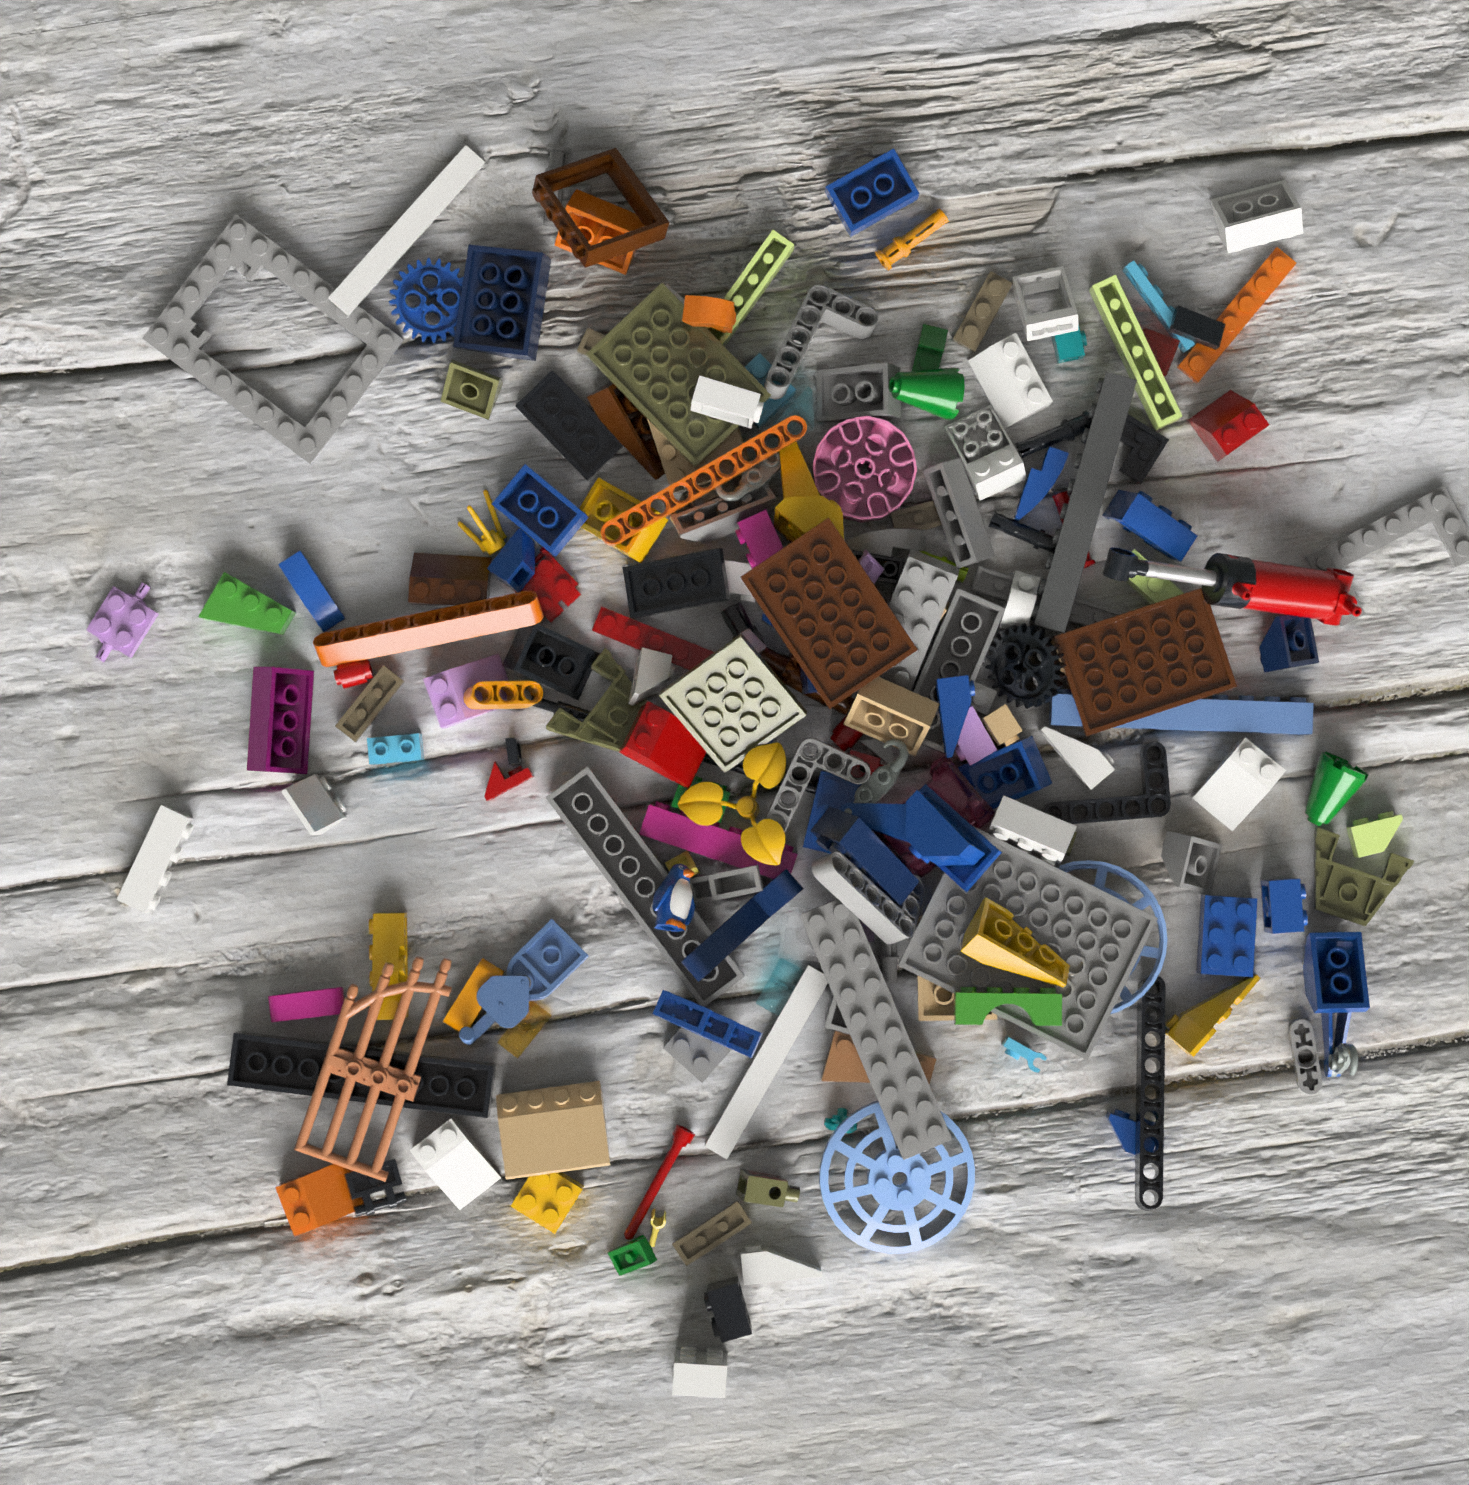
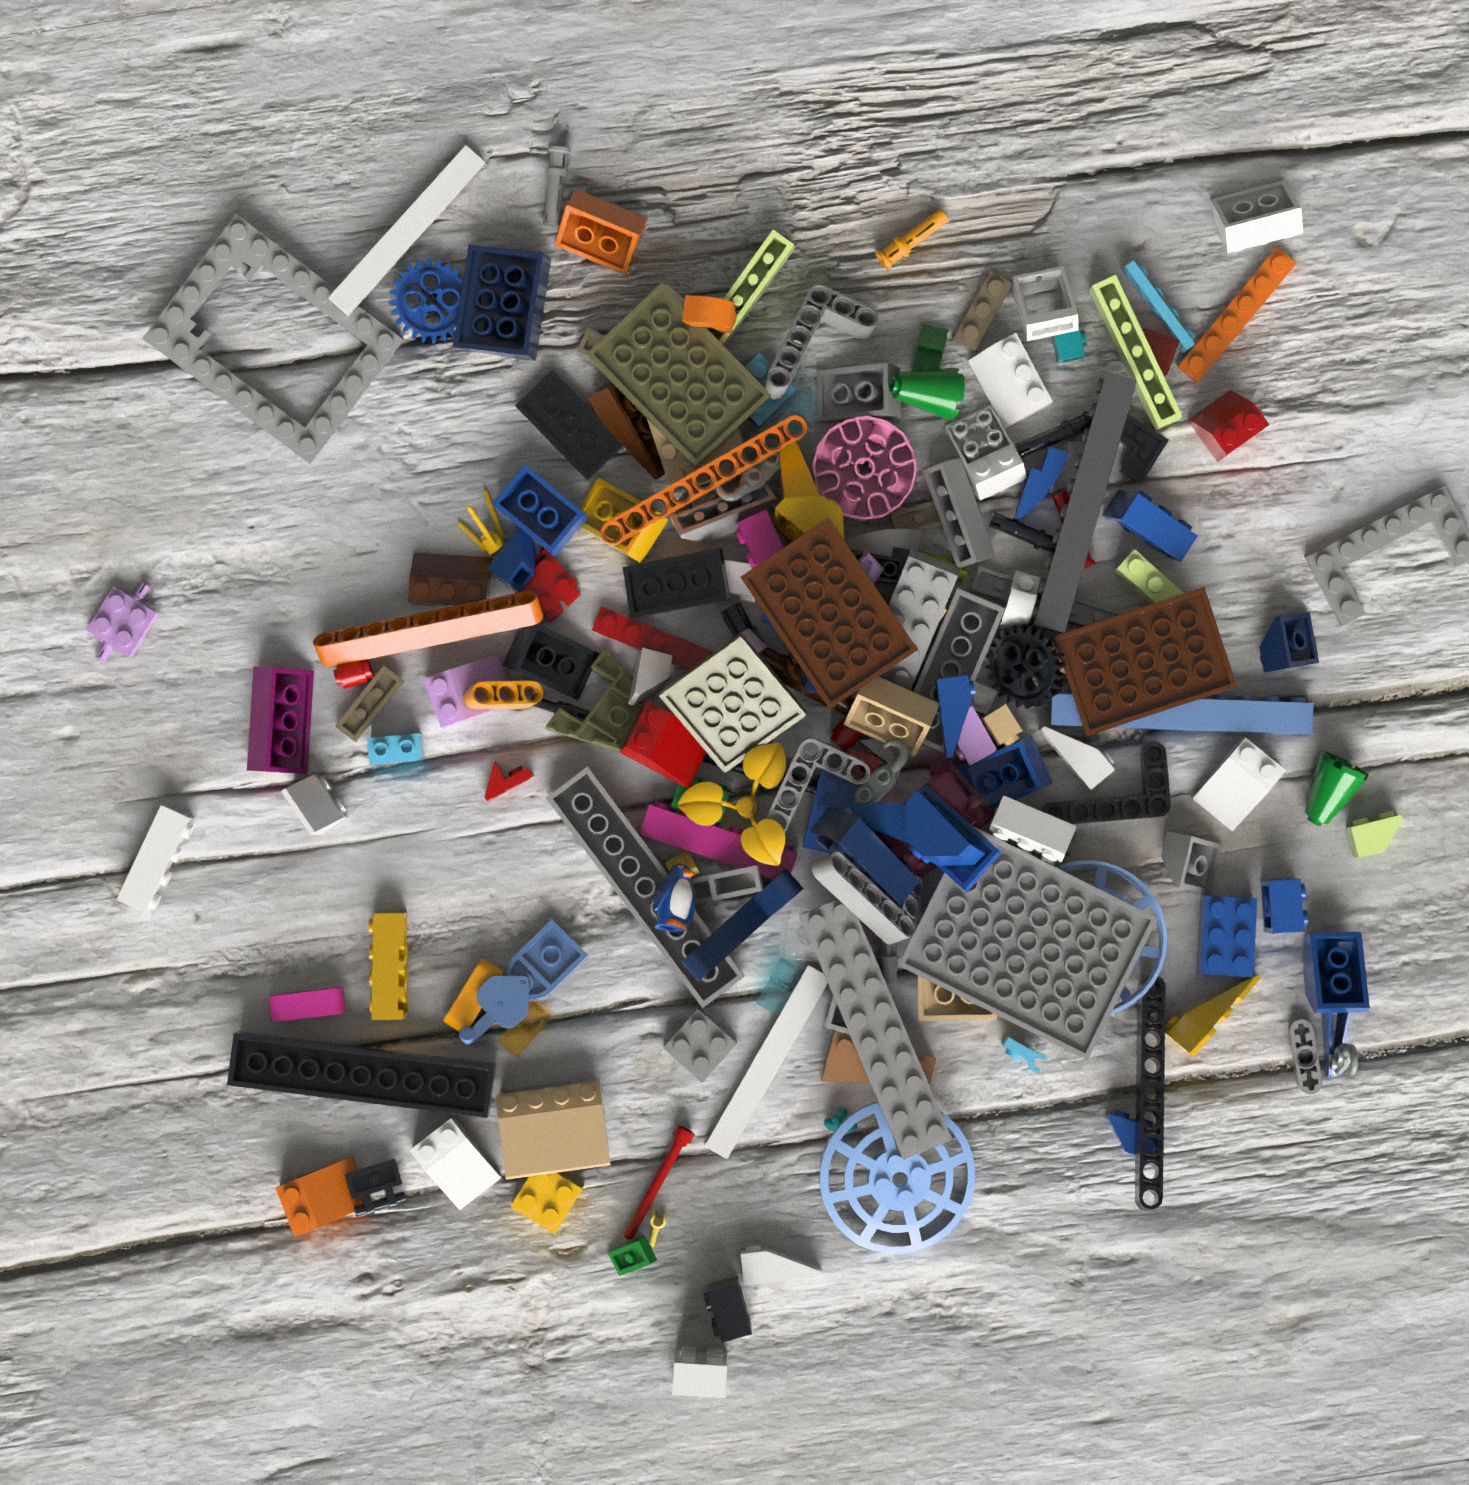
(246, 607): bright green wedge -> none
(312, 591): blue slope -> none
(373, 1073): nougat piece -> none
(471, 389): olive slope -> none
(513, 751): black tile -> none
(628, 184): reddish brown window -> none
(707, 1023): blue slope -> none
(712, 1233): dark tan plate -> none
(726, 402): white window -> none
(755, 1188): olive torso -> none
(872, 192): blue brick -> none
(973, 1006): bright green arch -> none
(1003, 944): yellow wedge -> none
(1197, 327): black tile -> none
(1251, 584): piece -> none
(1348, 891): olive wing -> none

